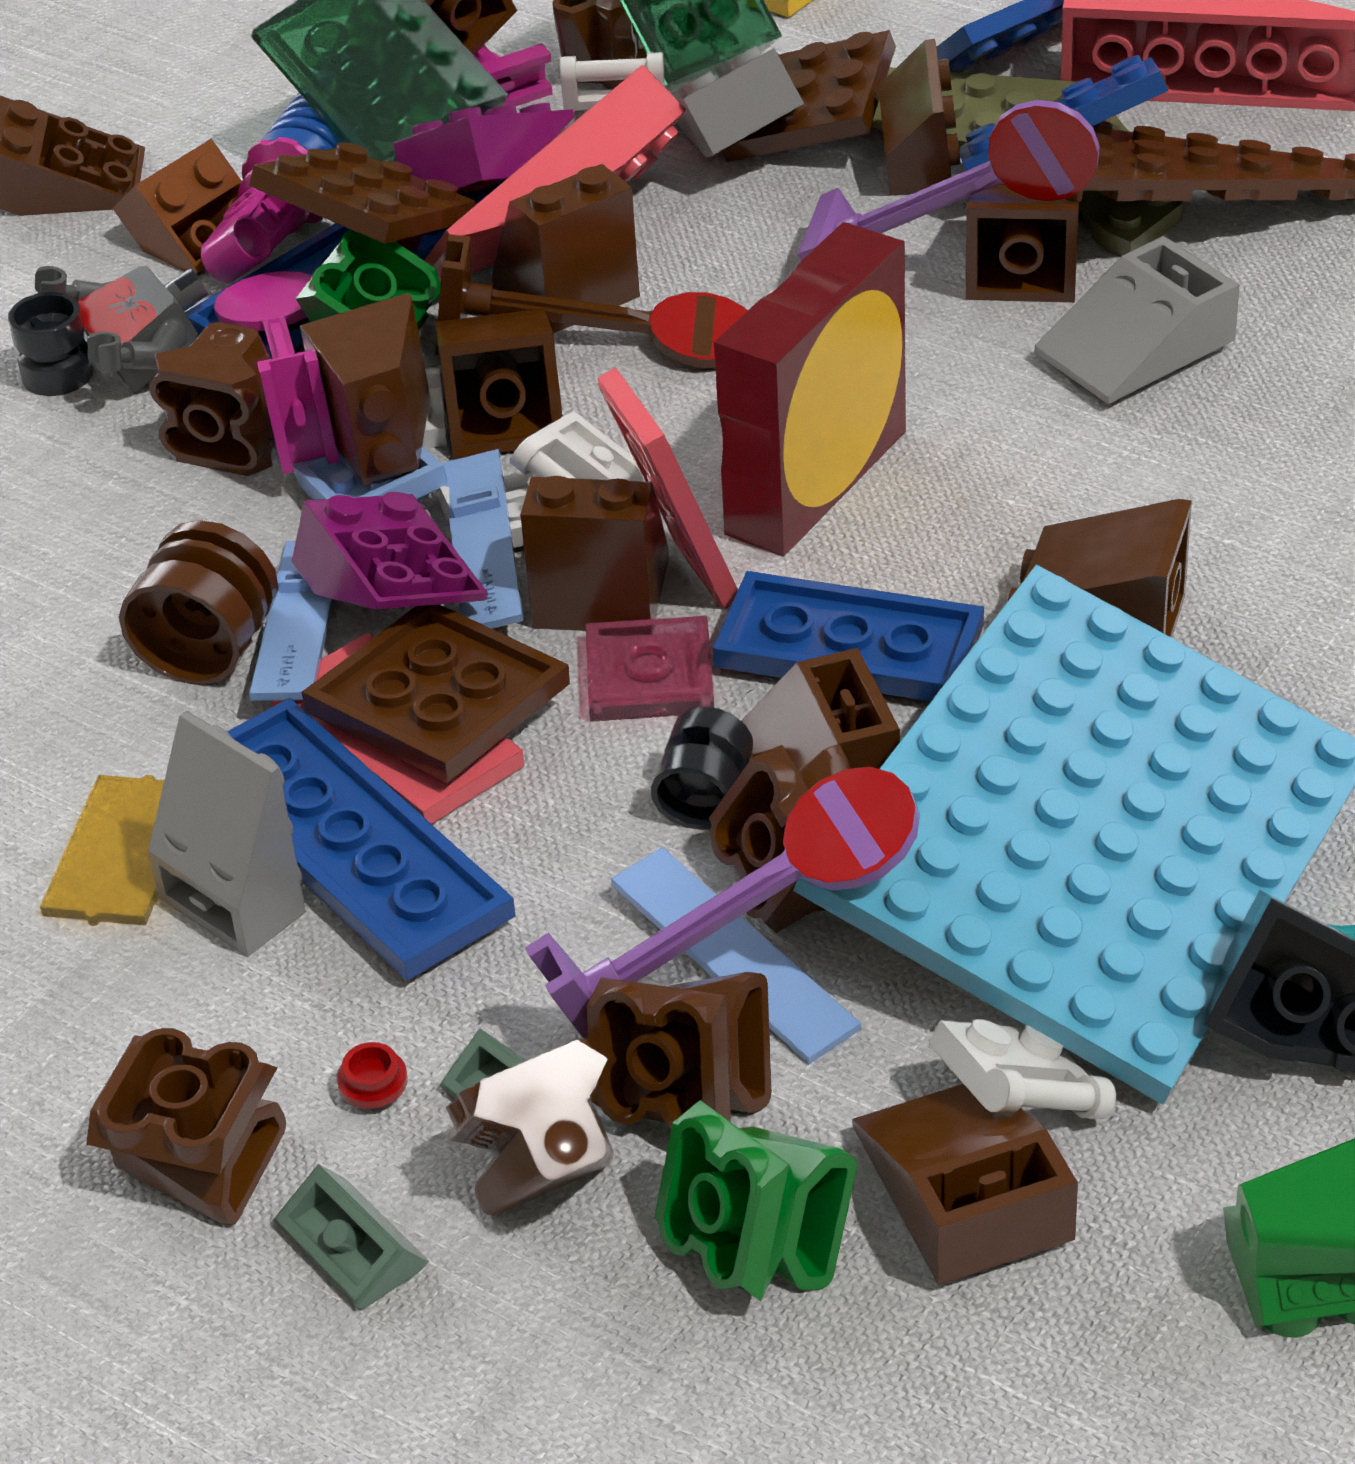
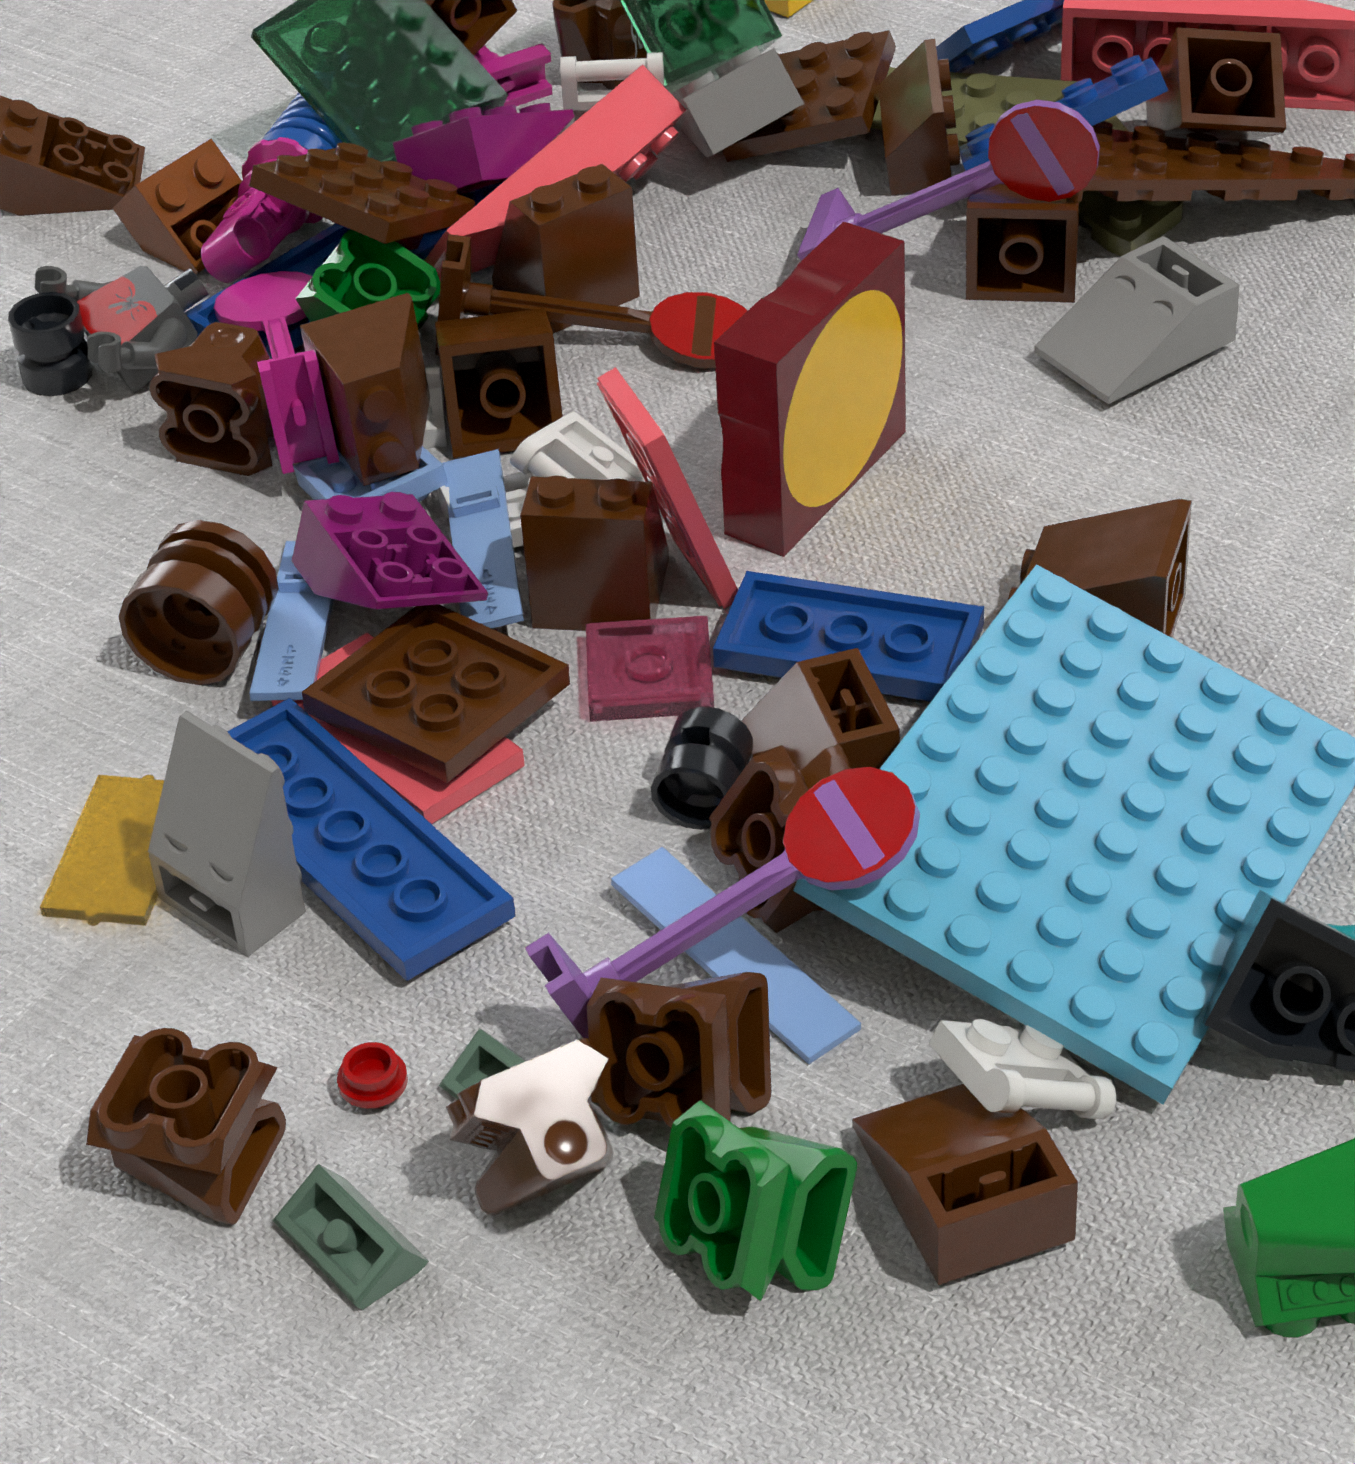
(1221, 85): none -> reddish brown slope

